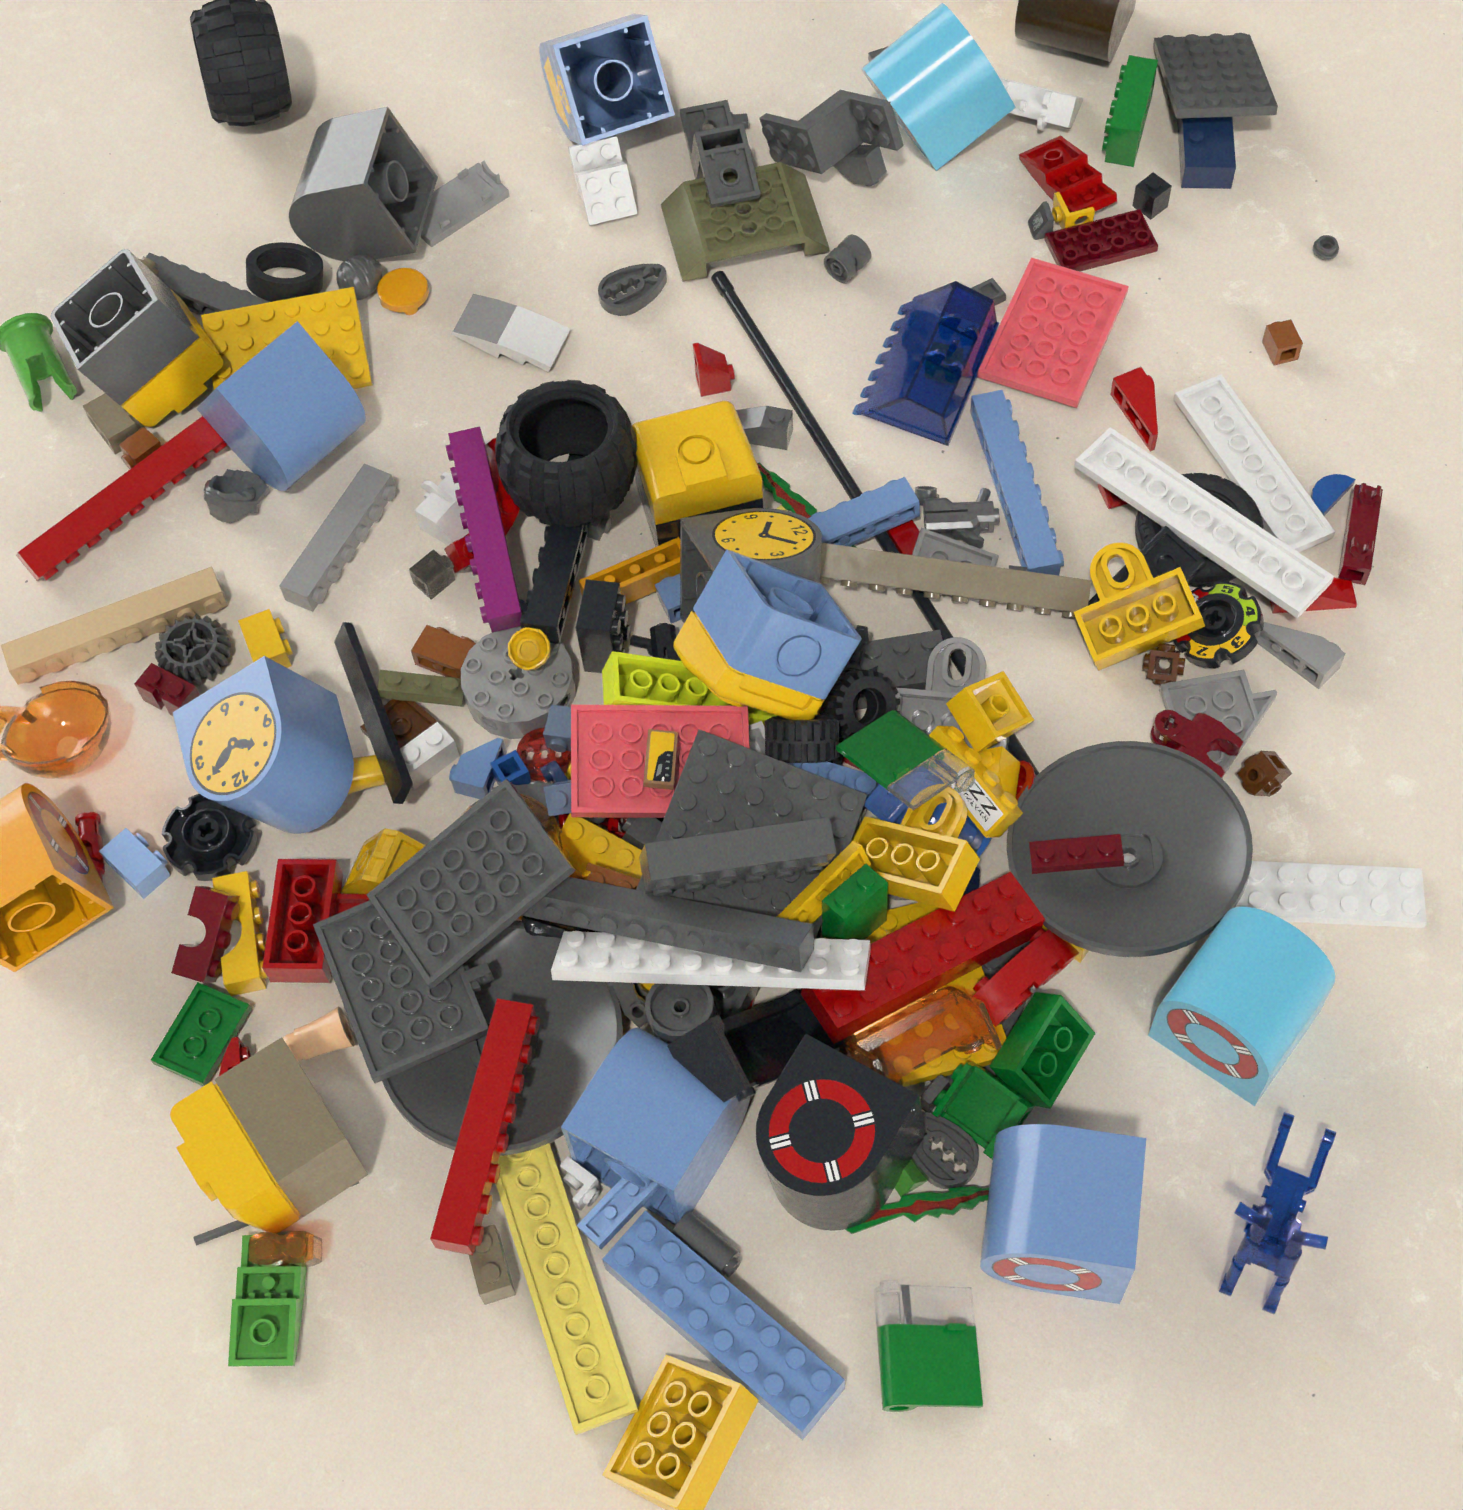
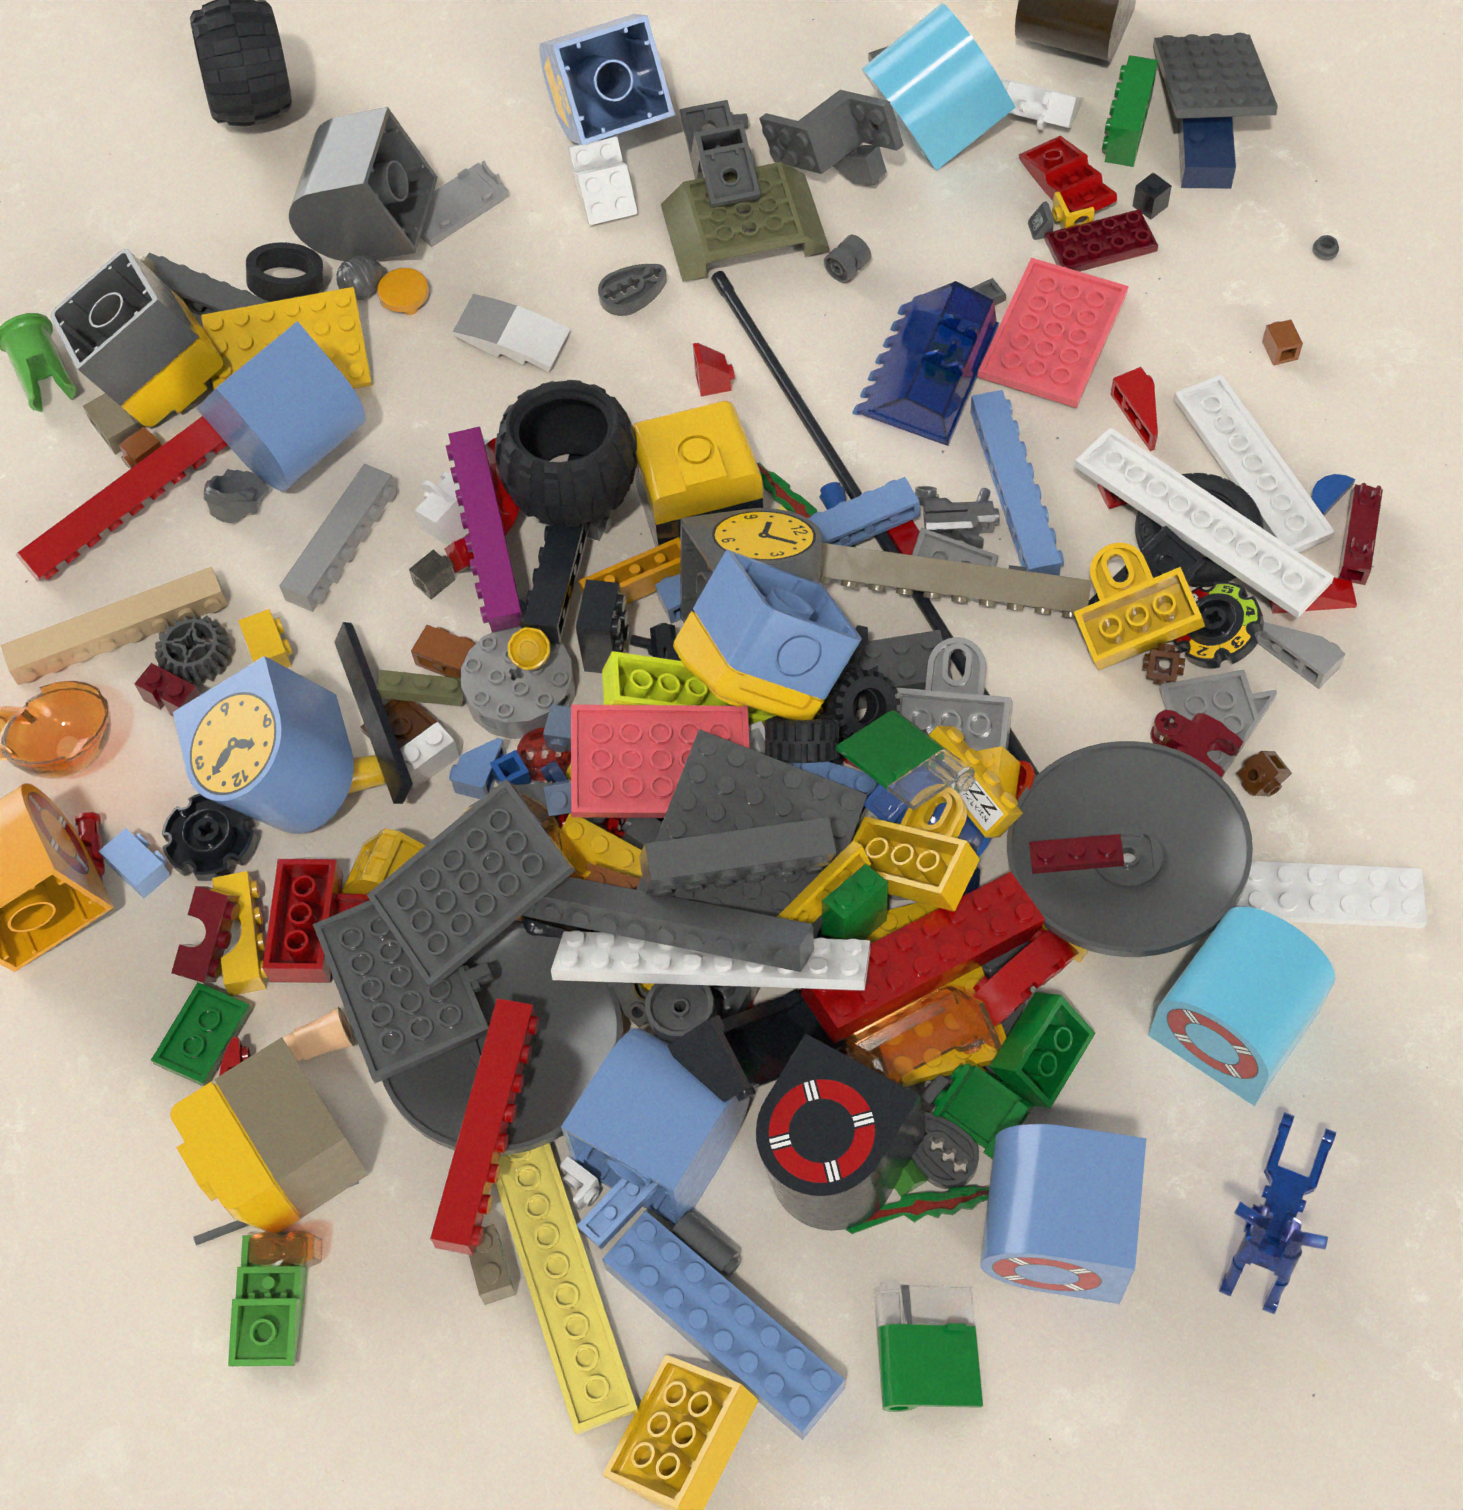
(660, 759): slope -> none
(767, 426): dark grey slope -> none
(832, 494): none -> blue cone
(989, 711): yellow slope -> none

